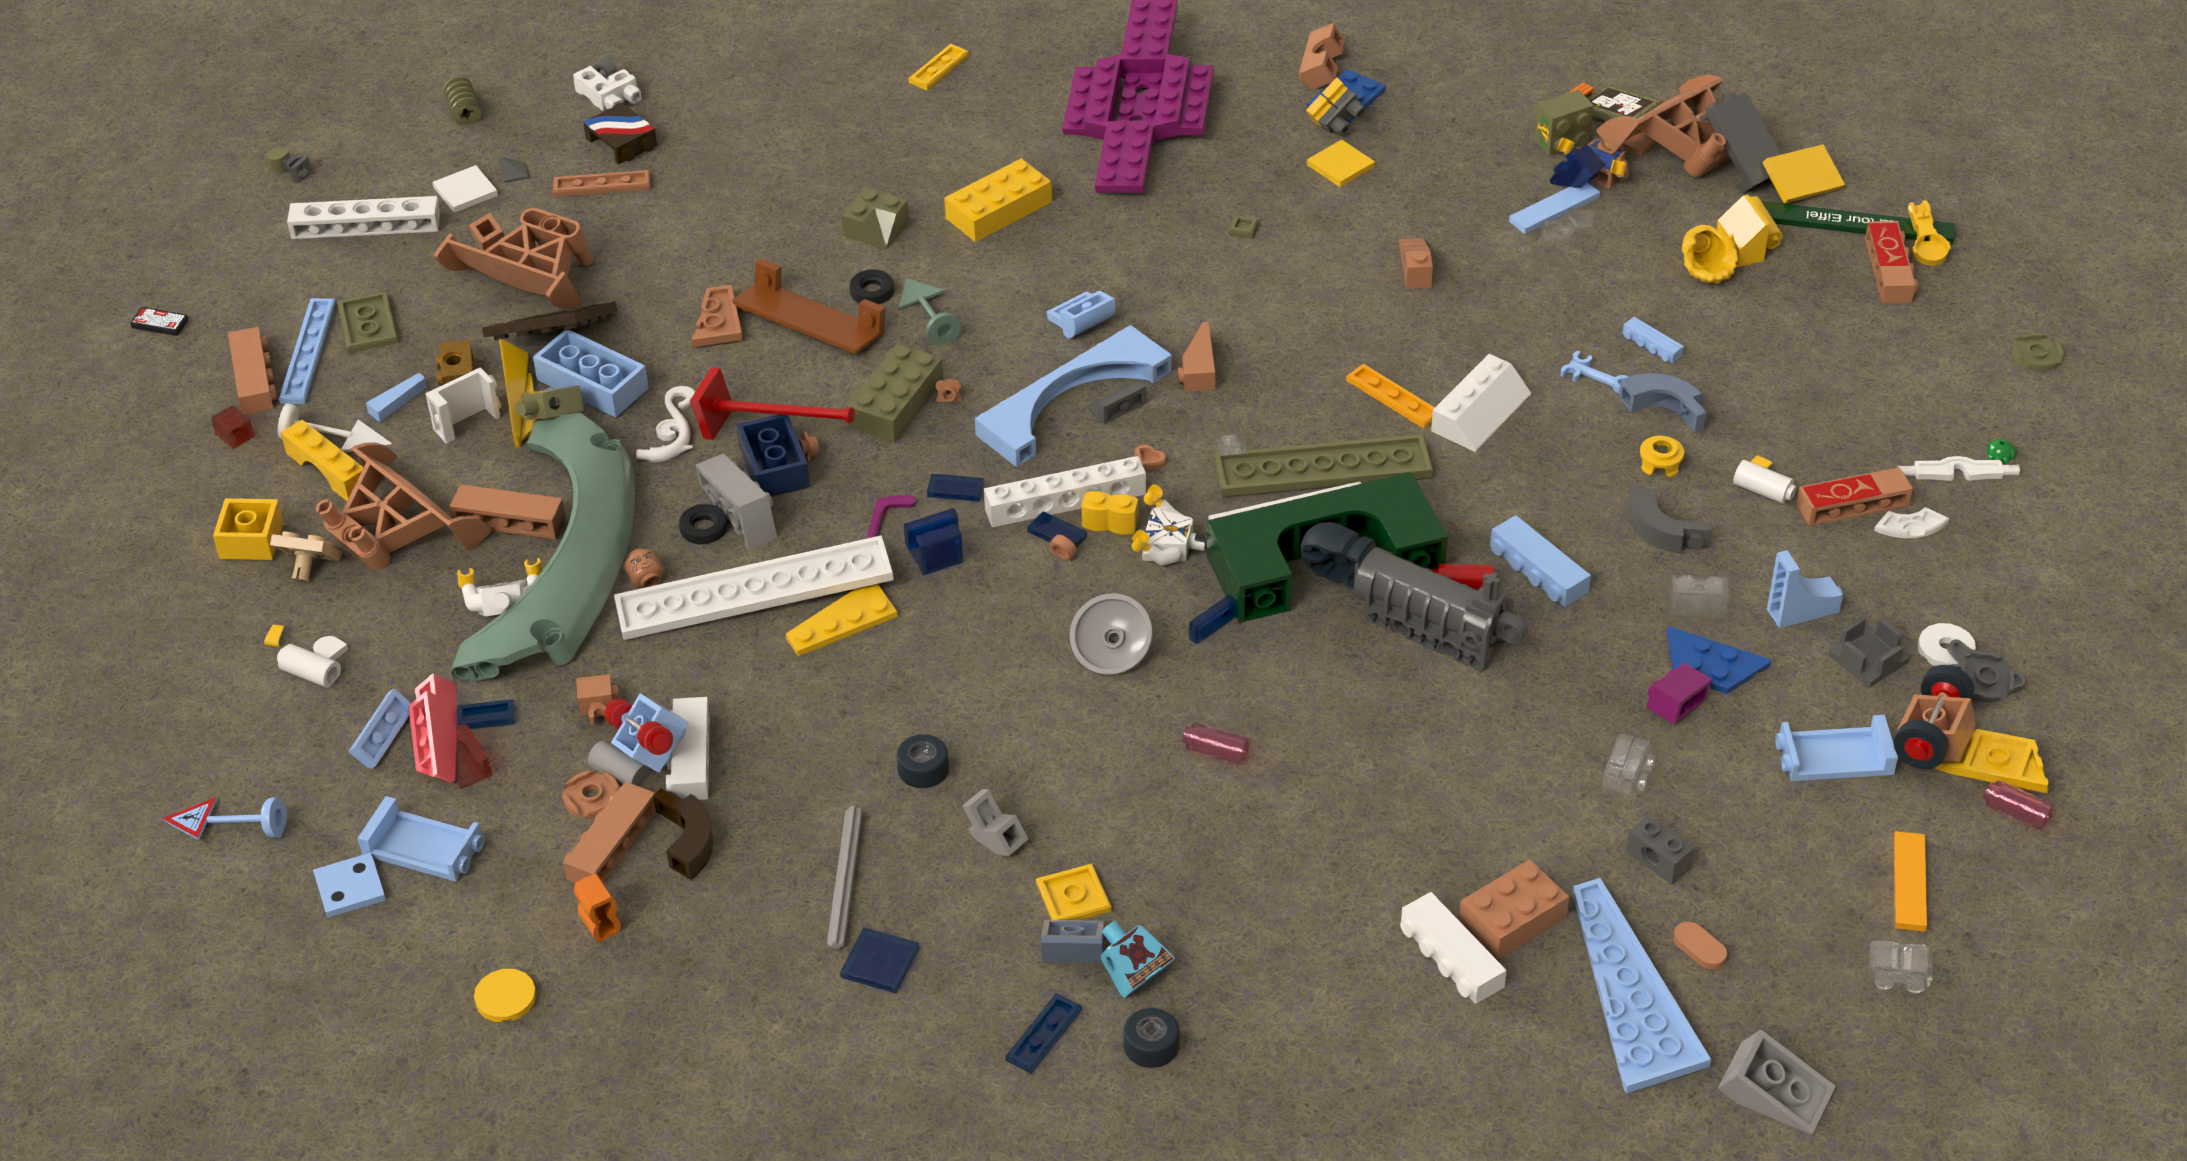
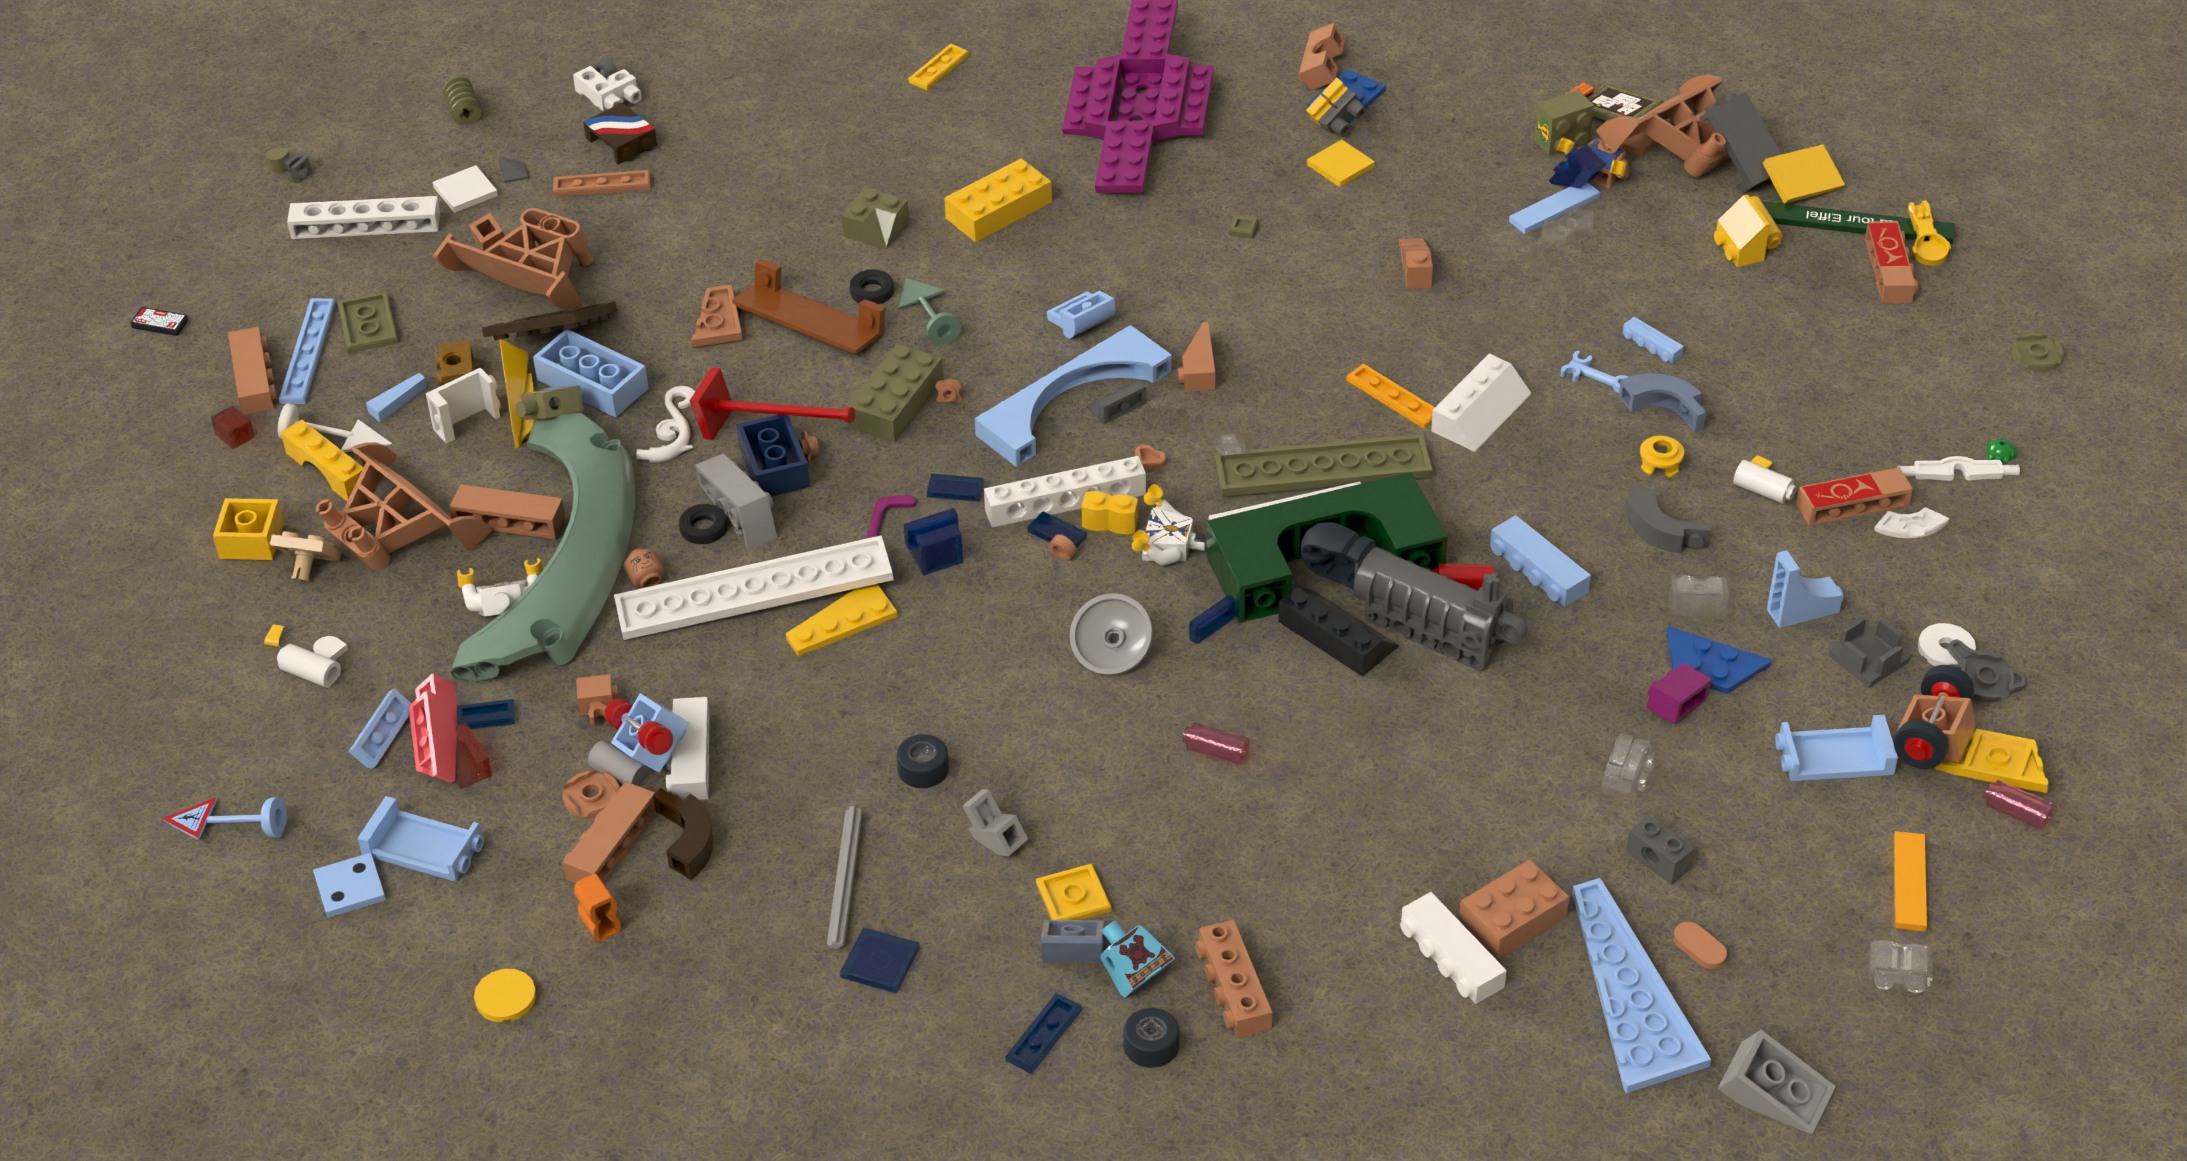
(1234, 979): none -> nougat brick
(1334, 630): none -> black slope
(1709, 254): yellow hair -> none

